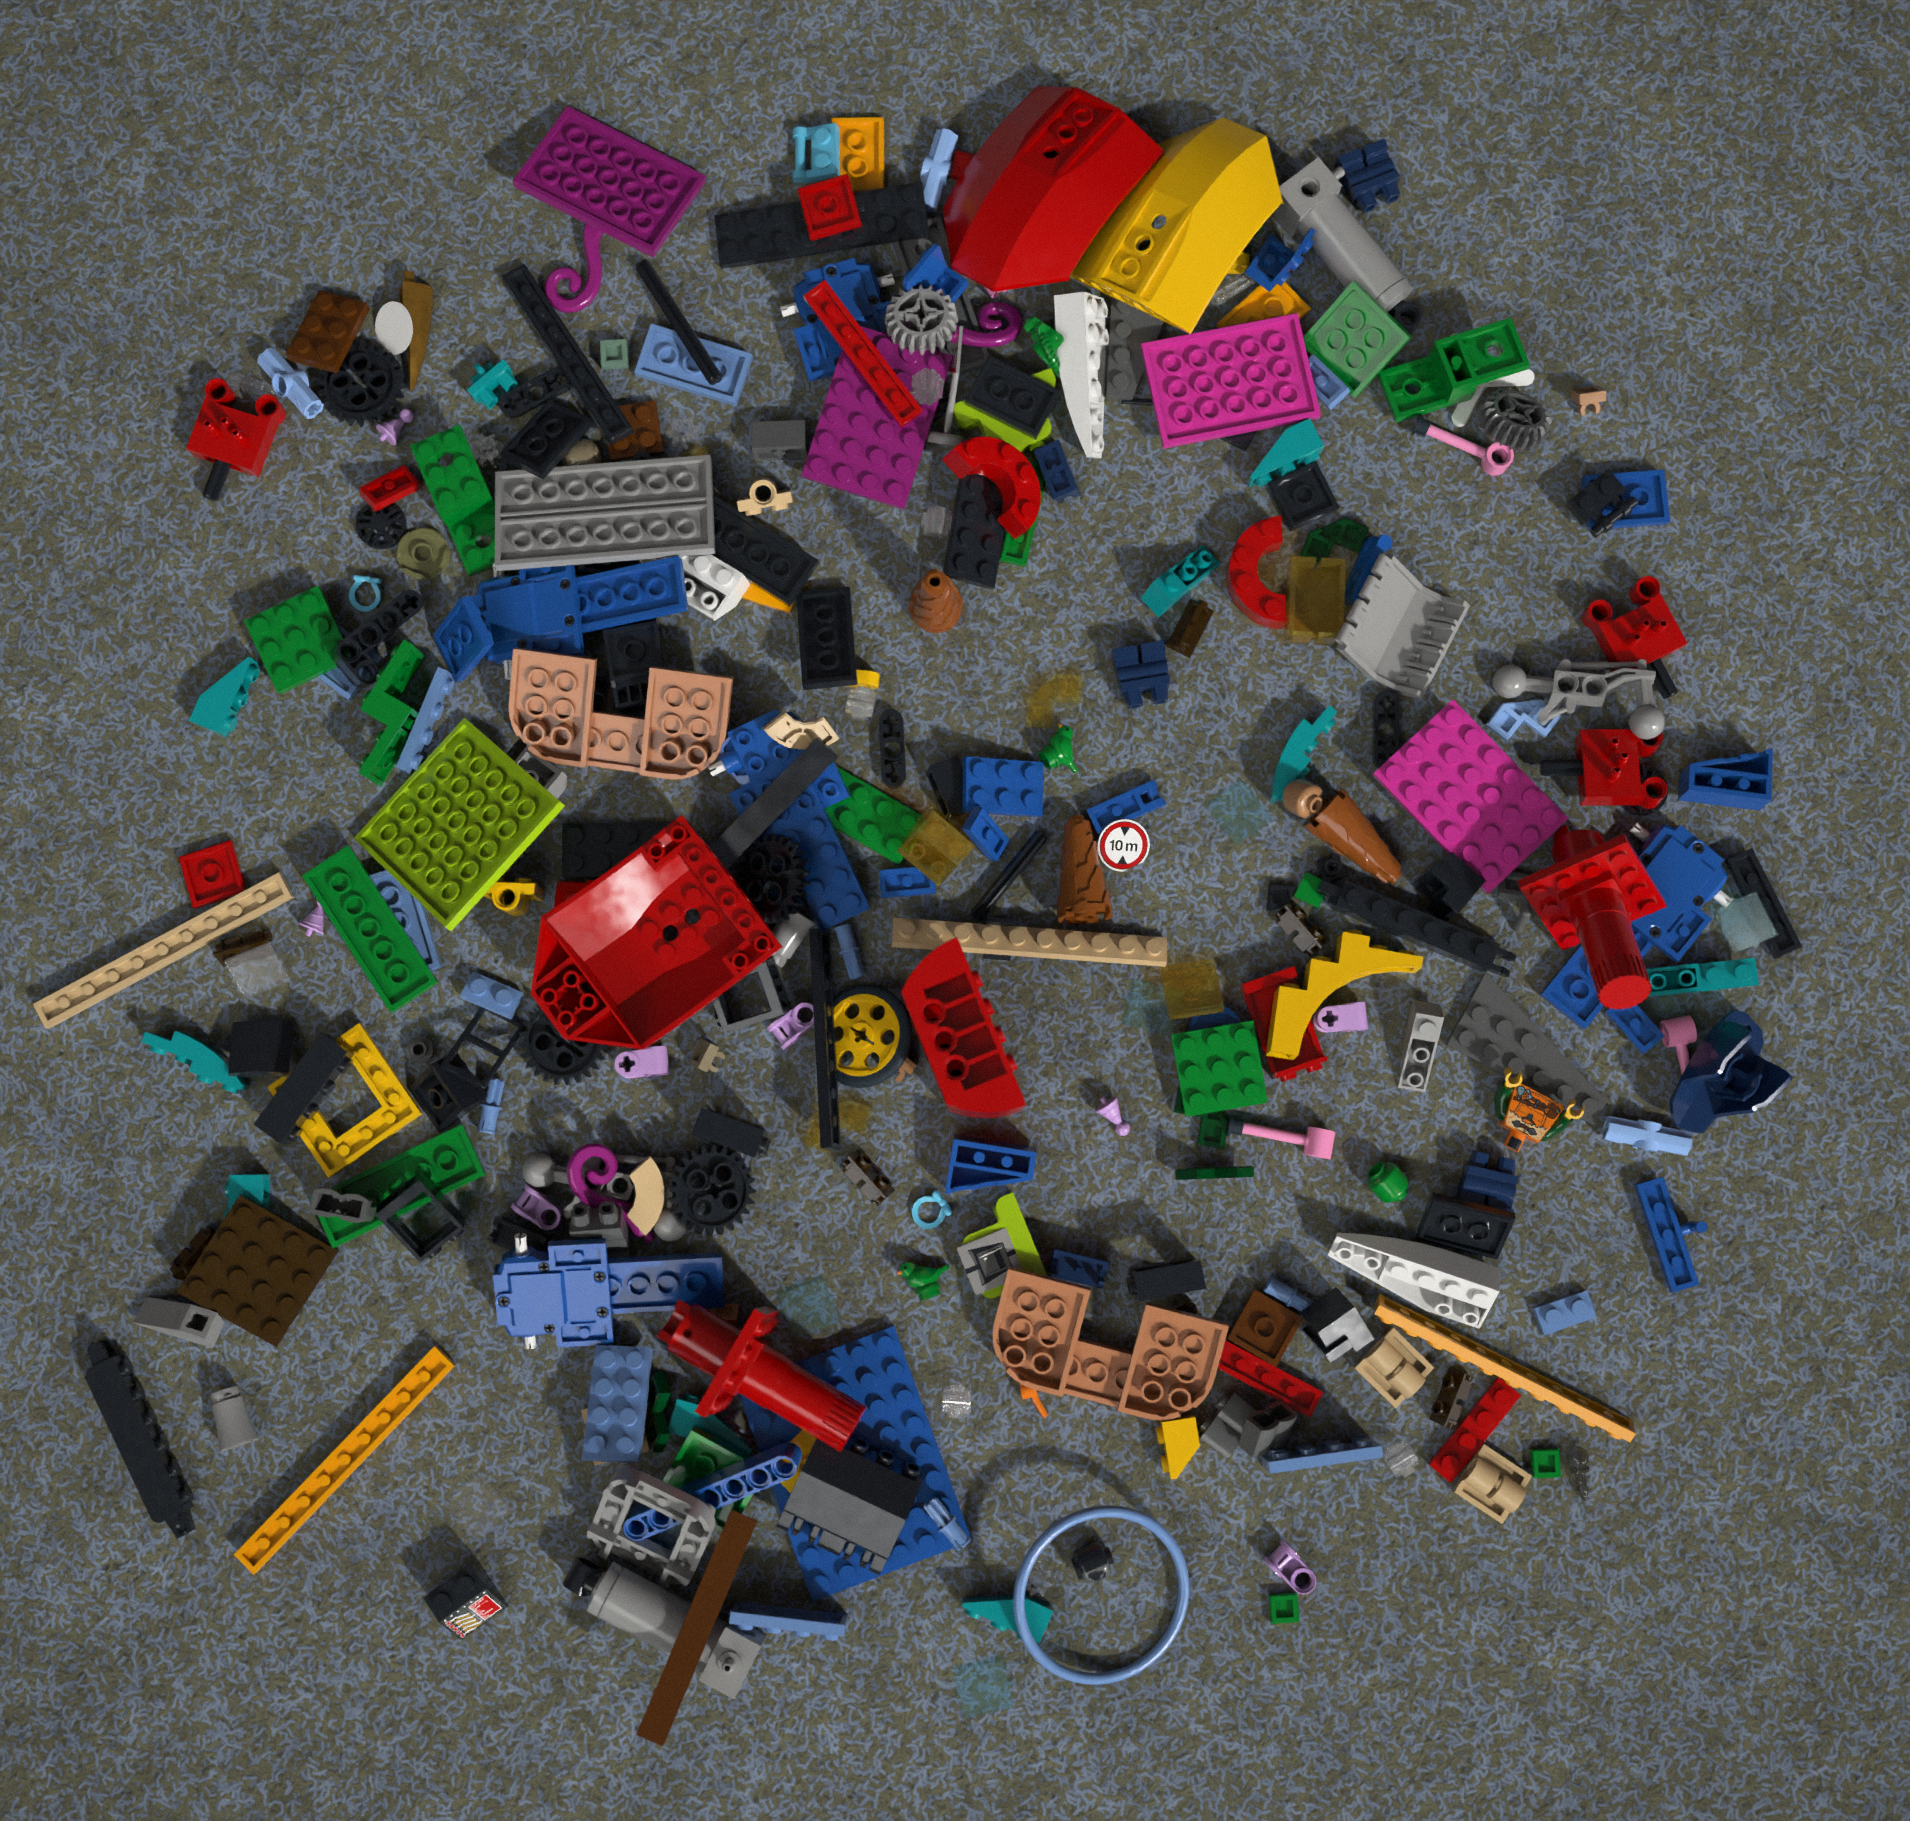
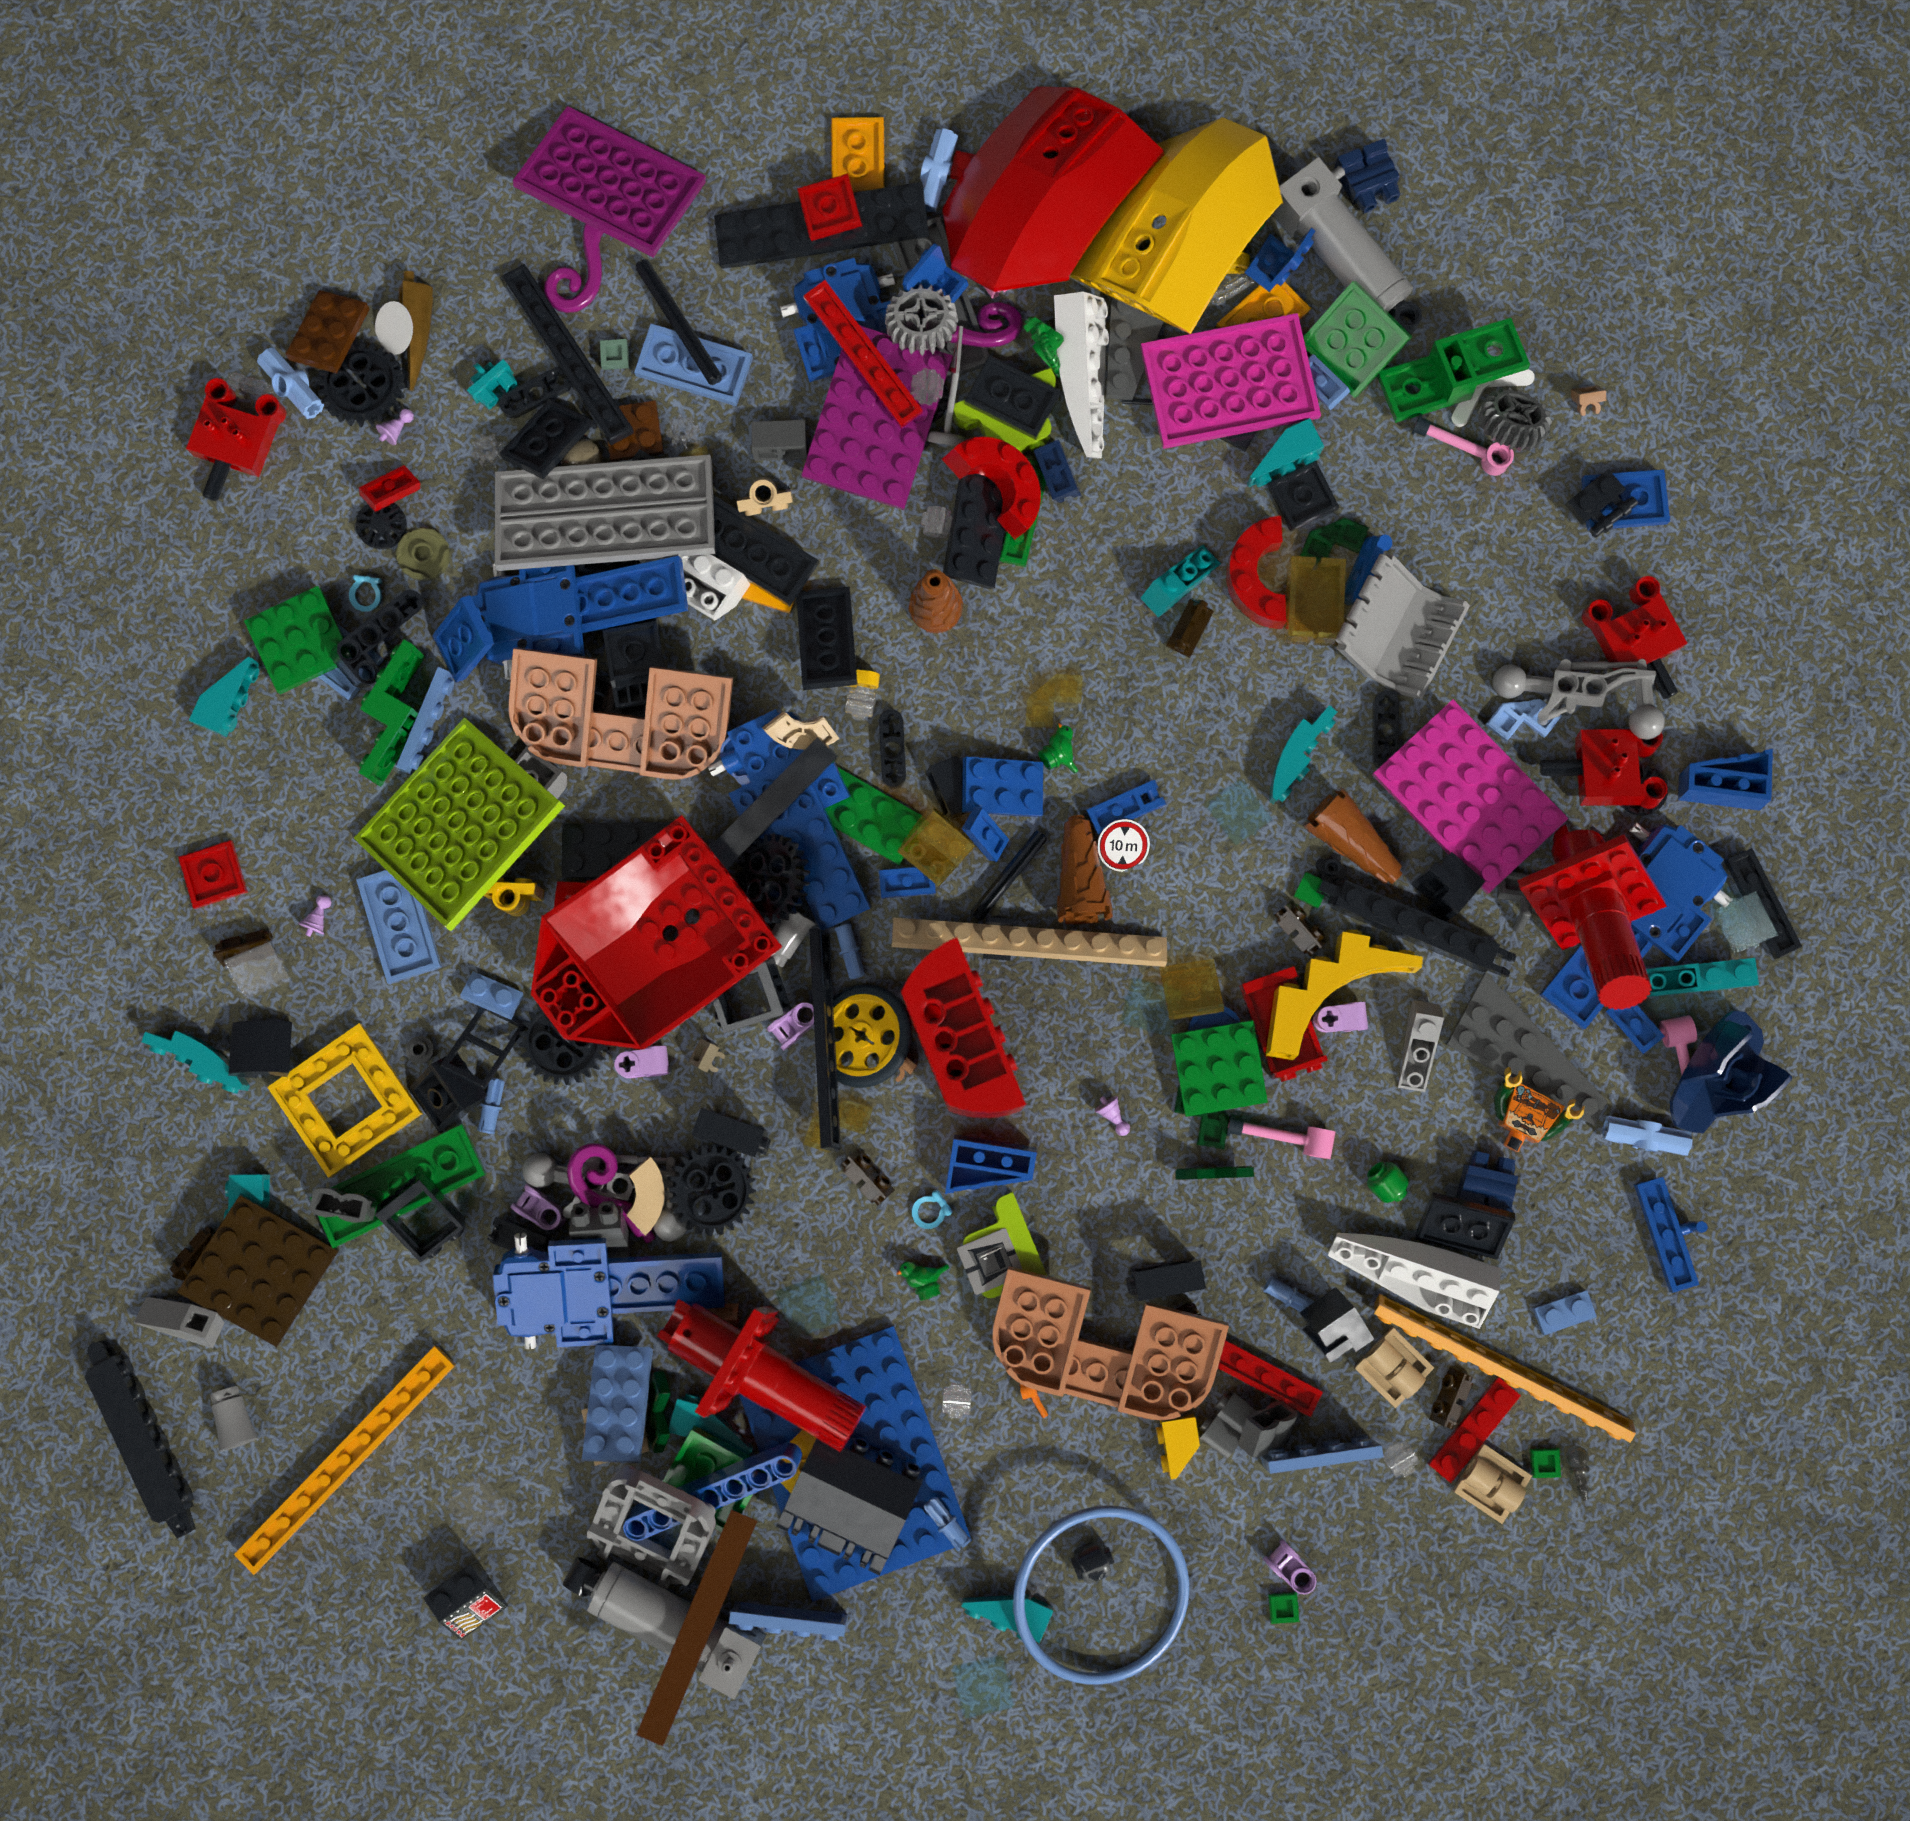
(163, 950): tan plate -> none
(304, 1089): black brick -> none
(370, 929): green plate -> none
(459, 495): green bracket -> none
(824, 153): medium azure plate -> none
(1078, 1268): dark blue hinge -> none
(1142, 677): dark blue hips -> none
(1264, 1328): reddish brown plate -> none
(1279, 895): black tile -> none
(1303, 798): medium nougat head -> none

